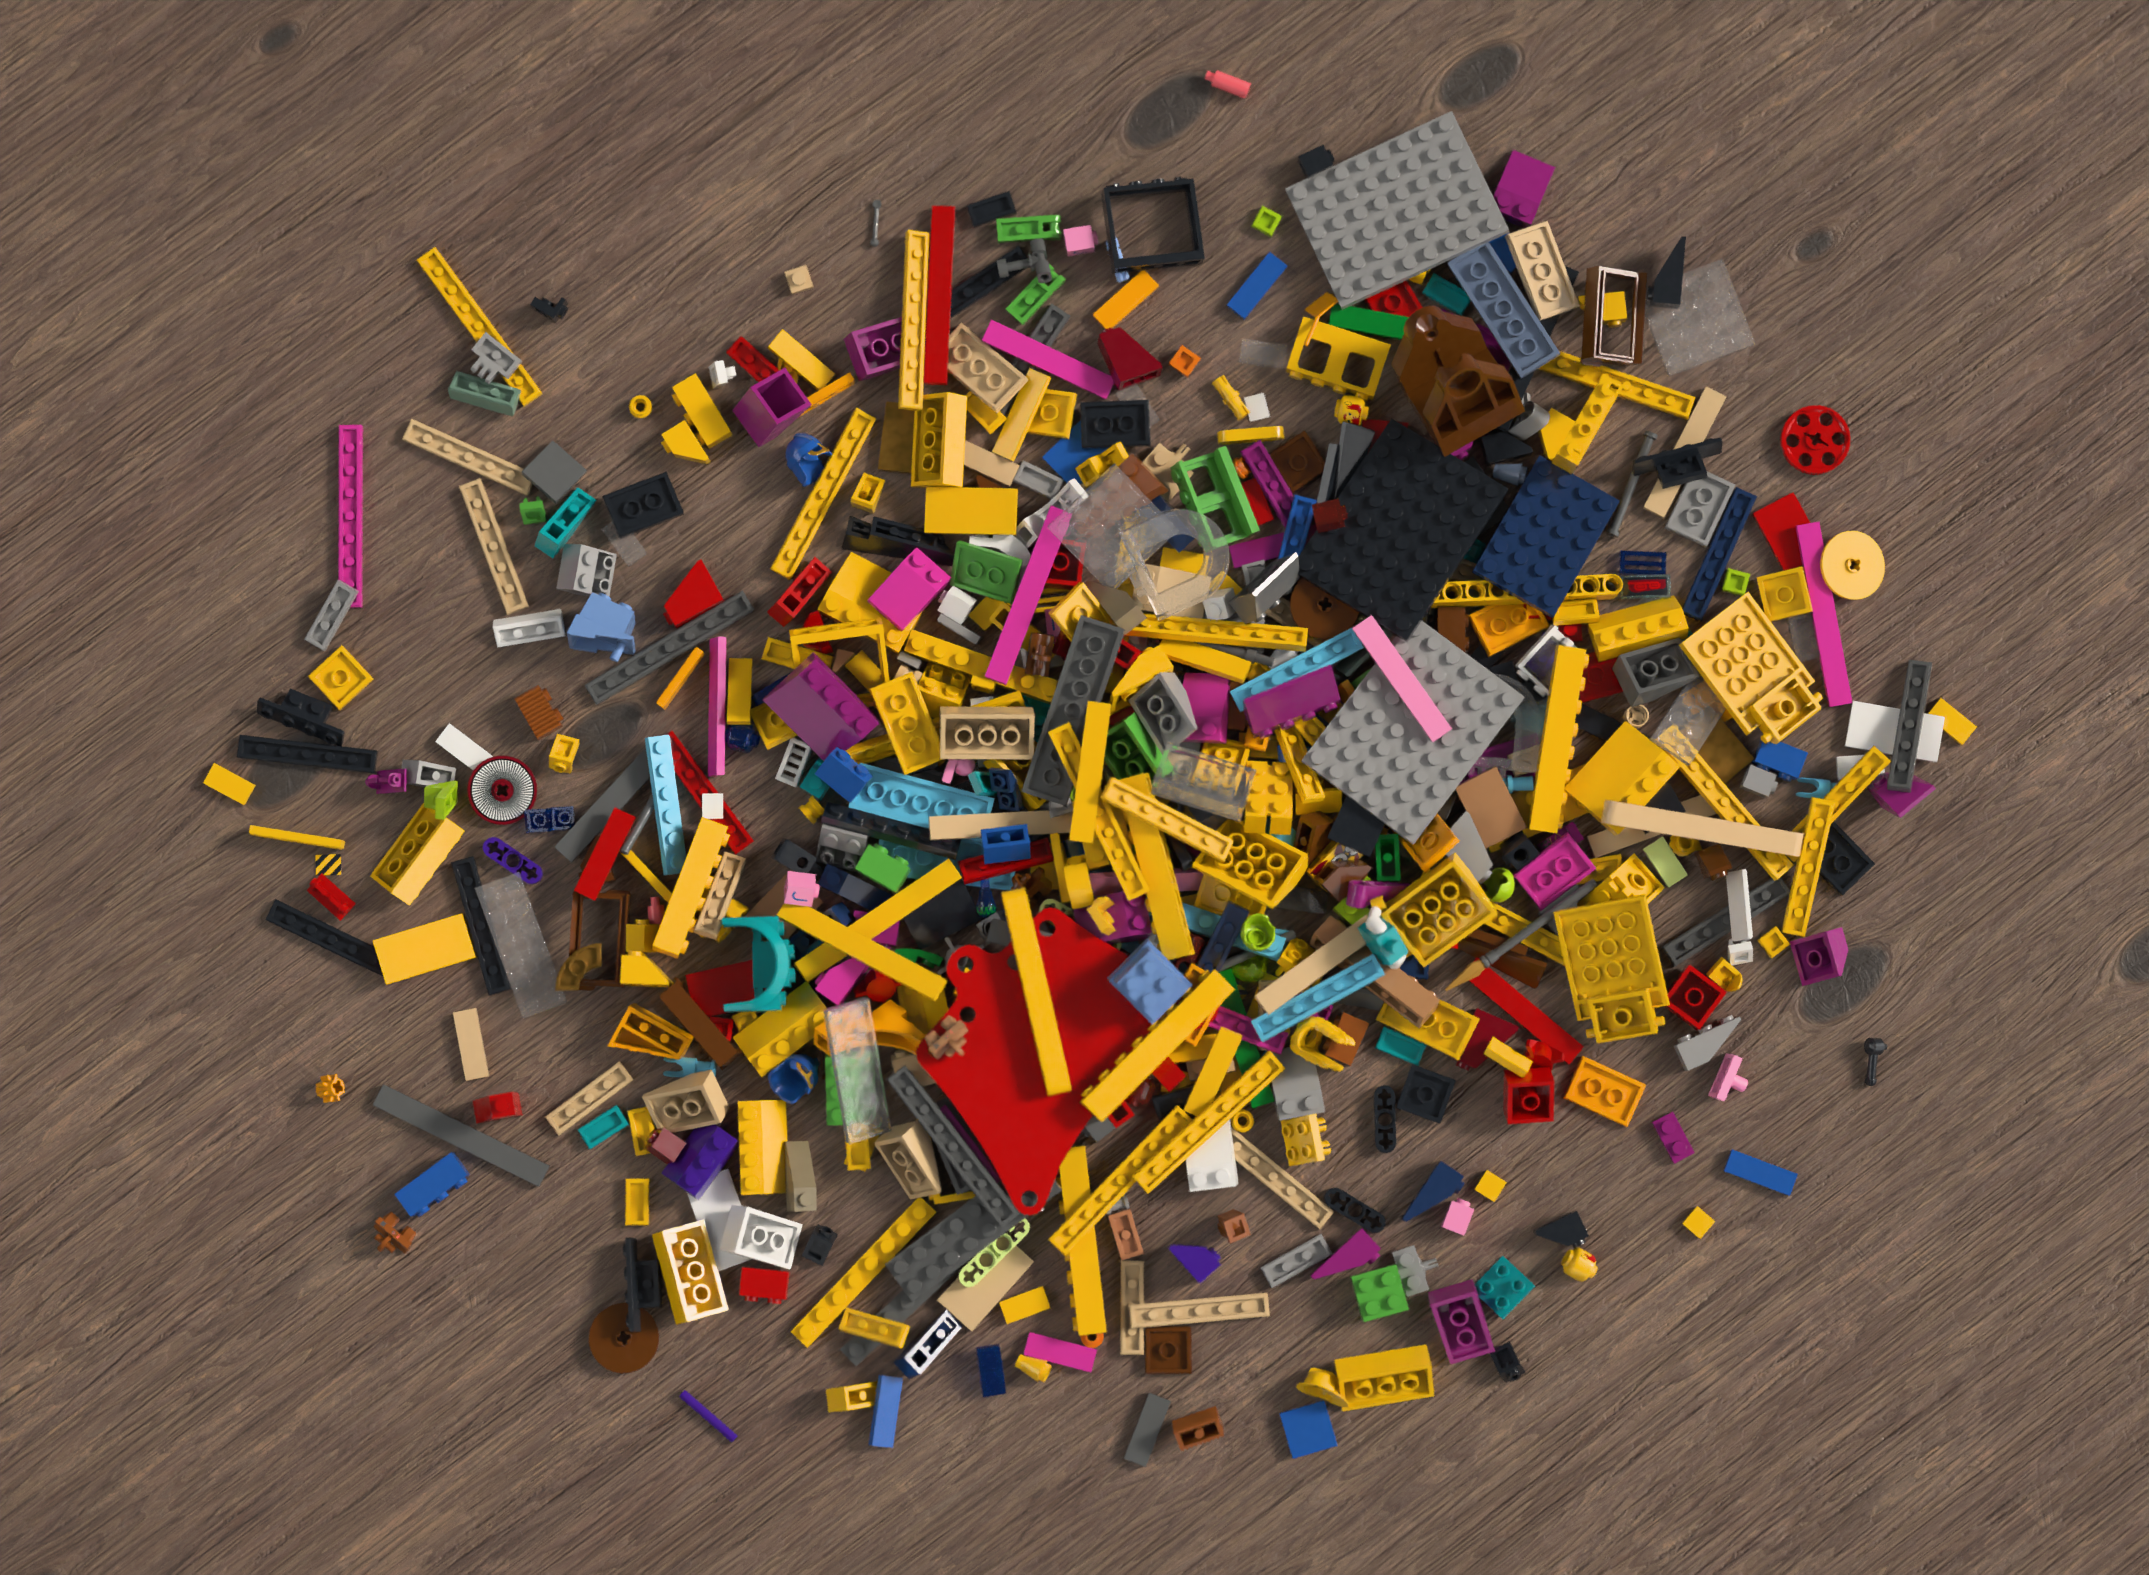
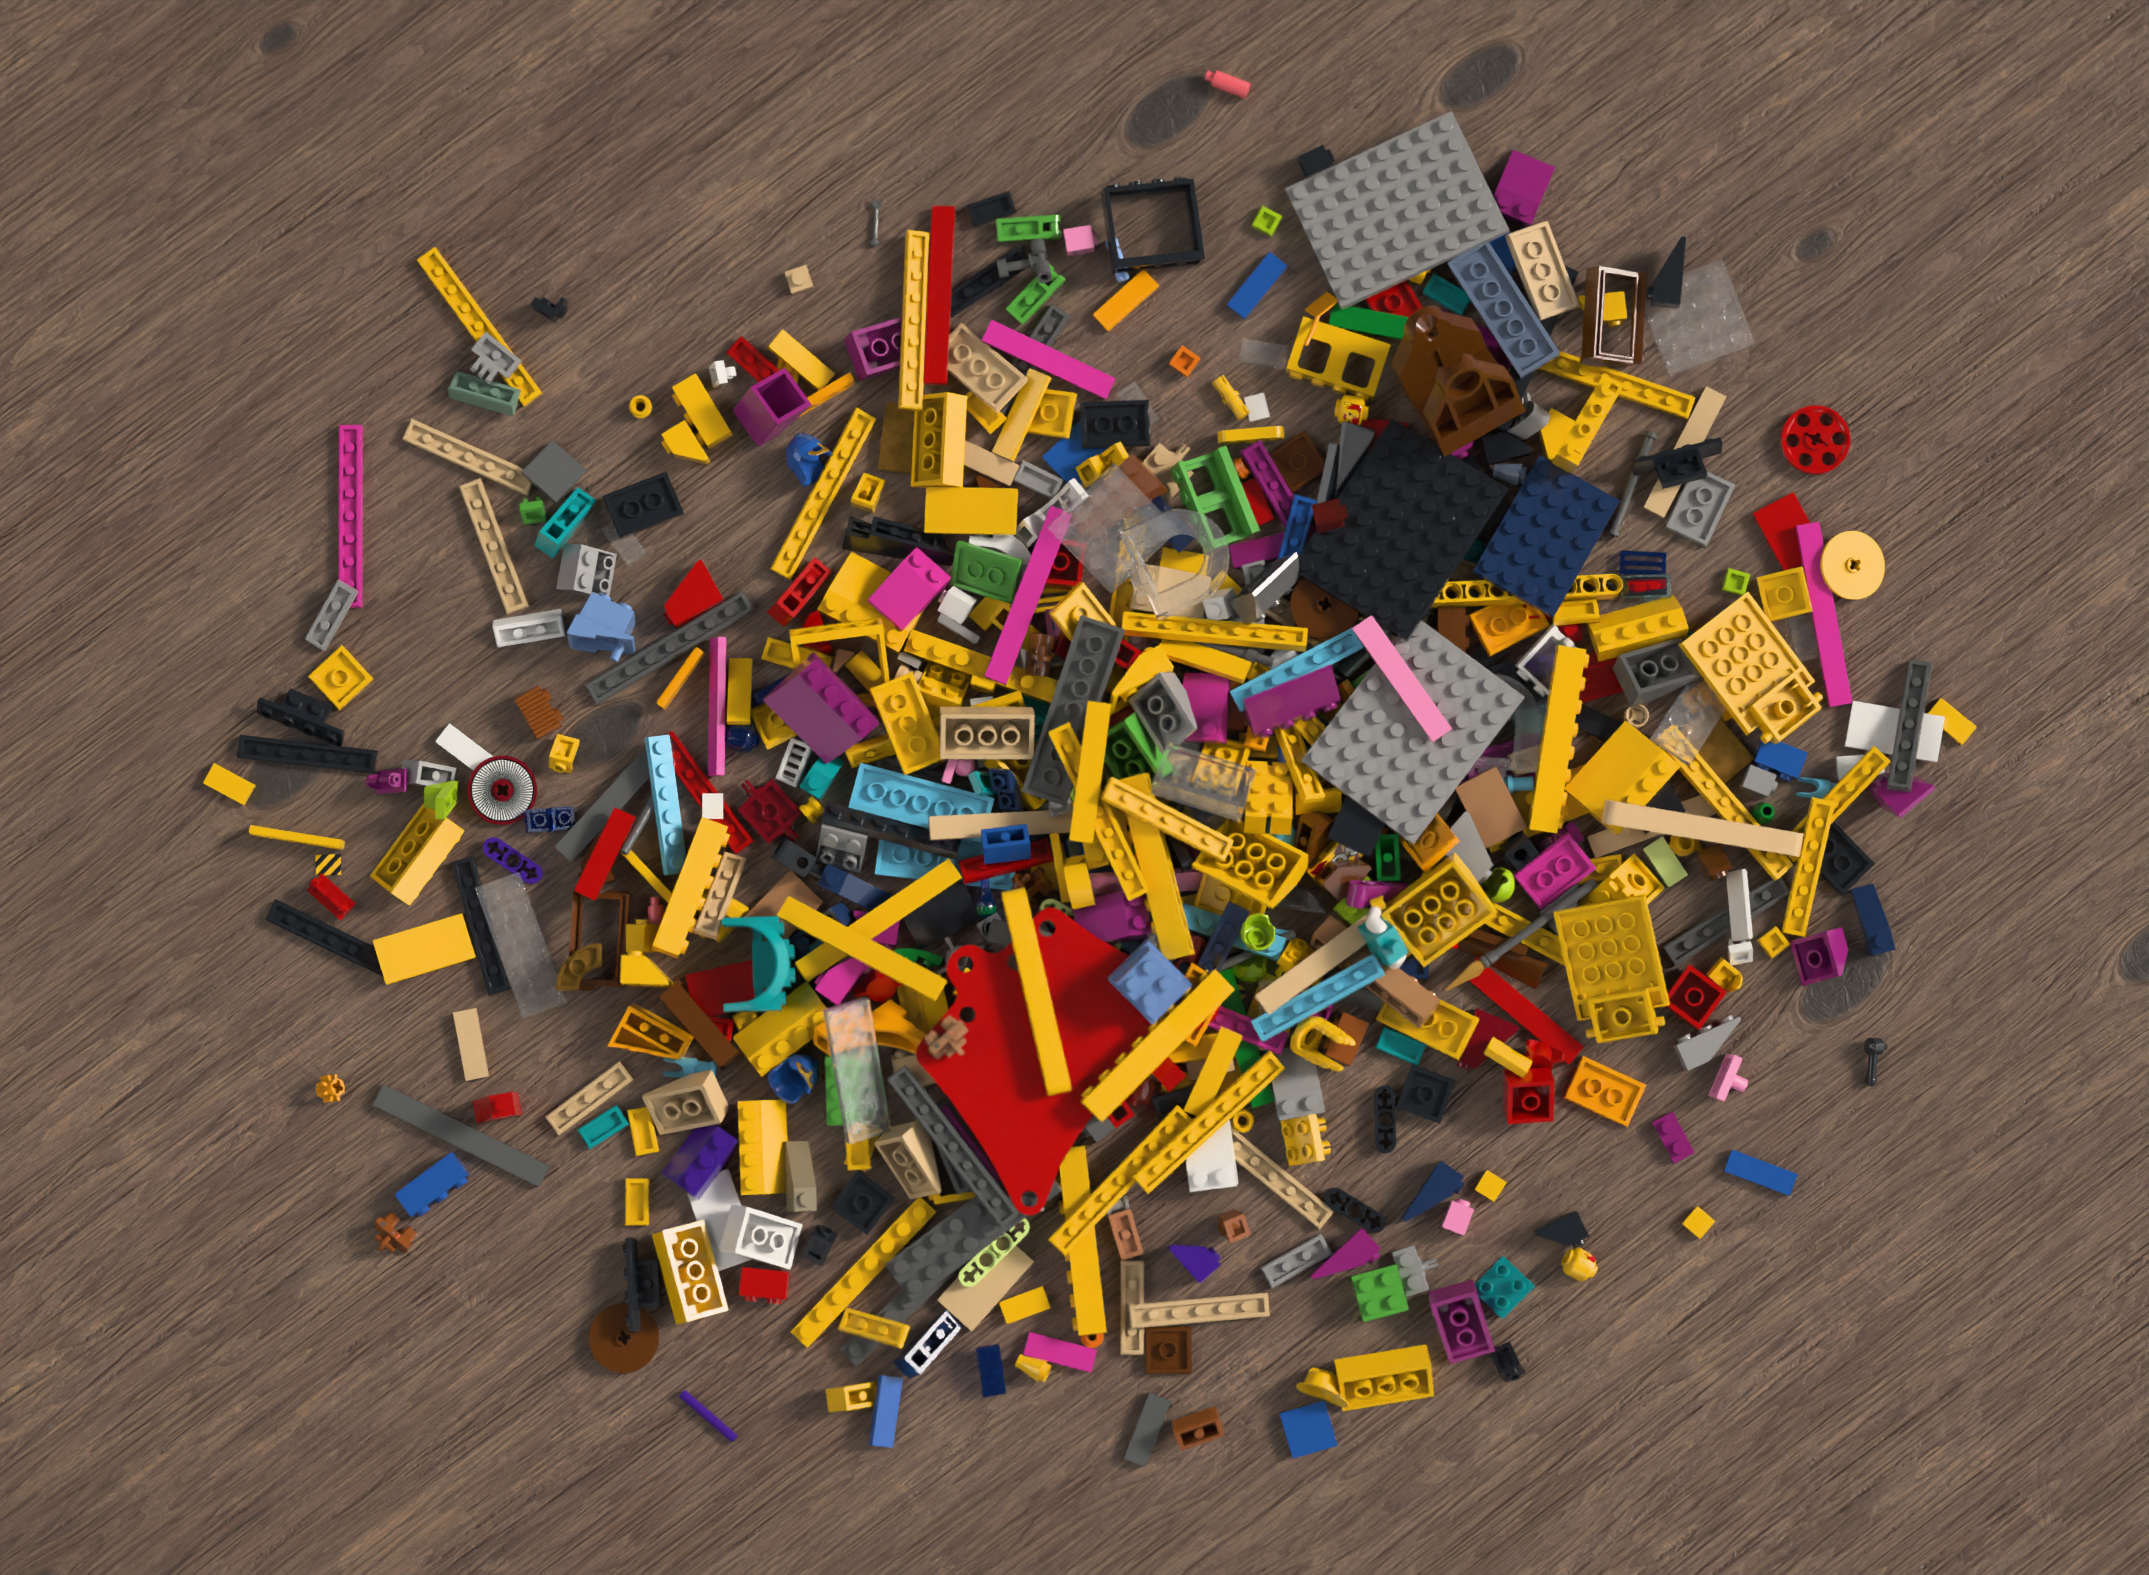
(664, 1145): dark red brick -> none
(770, 811): none -> dark red plate
(800, 889): bright pink brick -> none
(843, 774): blue brick -> none
(862, 1202): none -> black plate
(883, 869): bright green brick -> none
(1101, 918): yellow bracket -> none
(1119, 605): dark tan slope -> none
(1126, 358): dark red slope -> none
(1718, 554): dark blue tile -> none
(1758, 815): none -> green cone
(1872, 920): none -> dark blue slope

